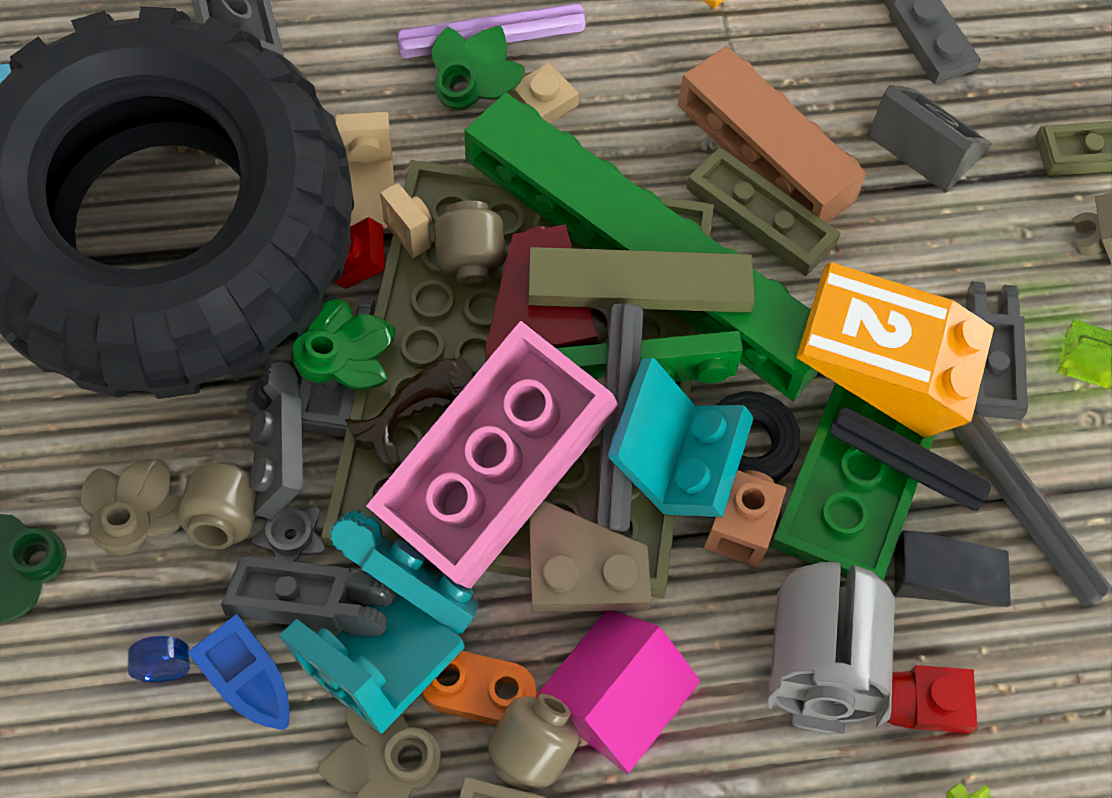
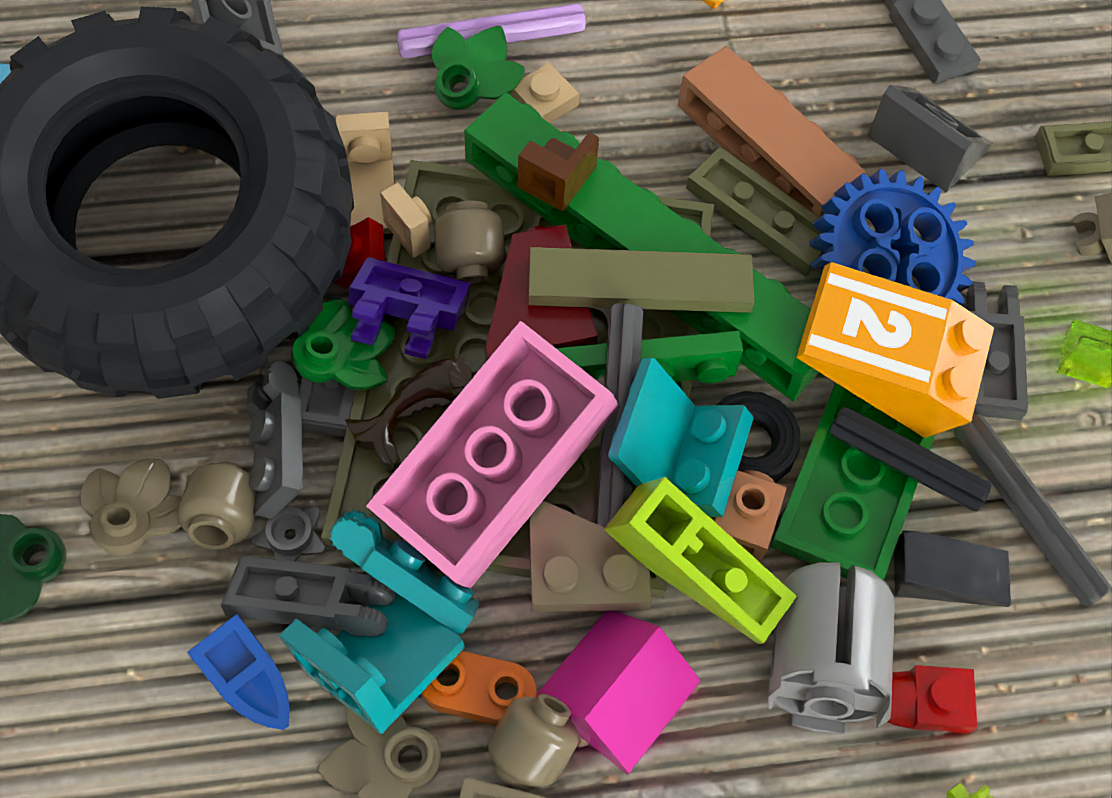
(158, 659): clear blue tile -> none
(406, 293): none -> dark purple plate
(557, 169): none -> reddish brown panel
(699, 558): none -> lime slope
(894, 247): none -> blue gear

